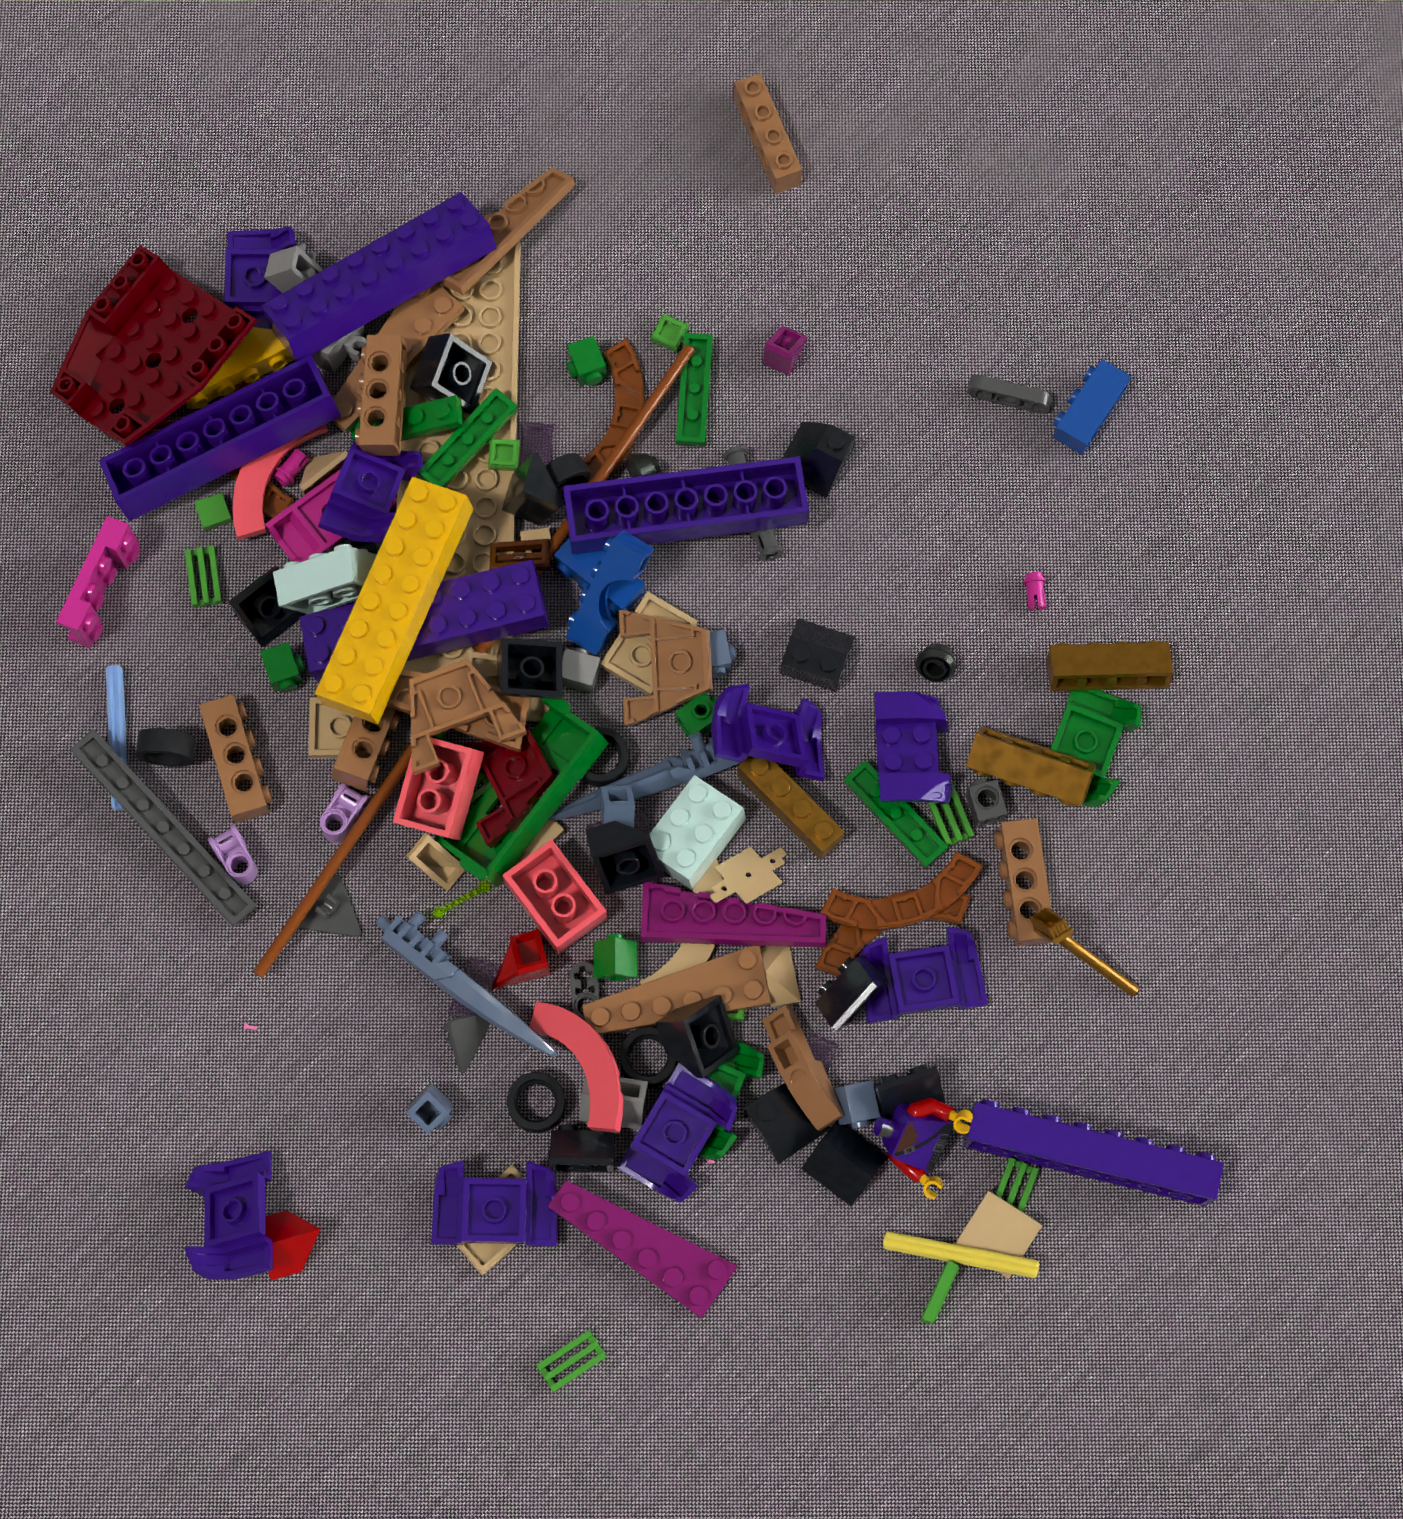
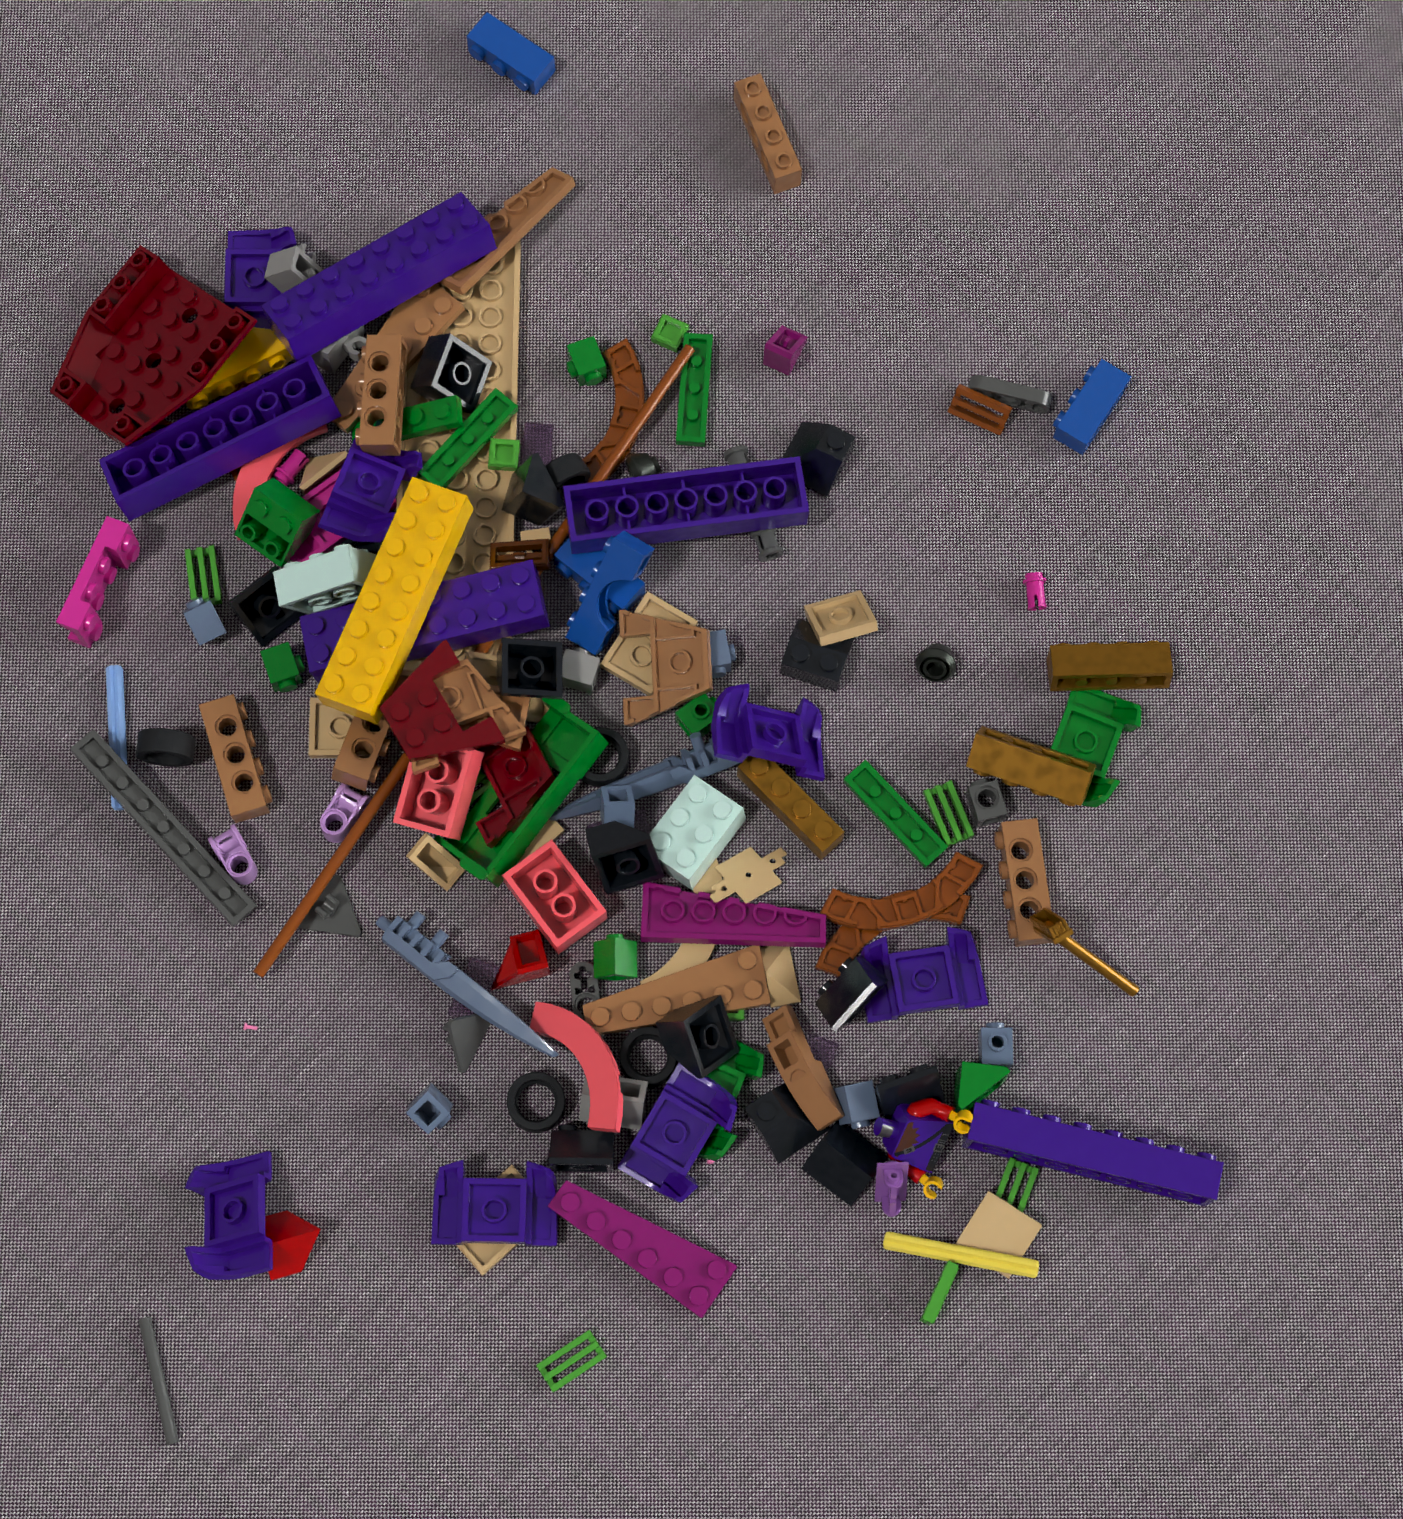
(158, 1381): none -> dark grey bar
(203, 620): none -> sand blue brick
(213, 511): bright green tile -> none
(276, 521): none -> green slope
(424, 720): none -> dark red wing
(483, 887): clear neon green hinge -> none
(510, 54): none -> blue brick
(841, 618): none -> tan tile
(891, 1186): none -> medium lavender hinge
(909, 748): dark purple piece -> none
(976, 1082): none -> green slope
(977, 419): none -> dark orange tile
(995, 1045): none -> sand blue brick

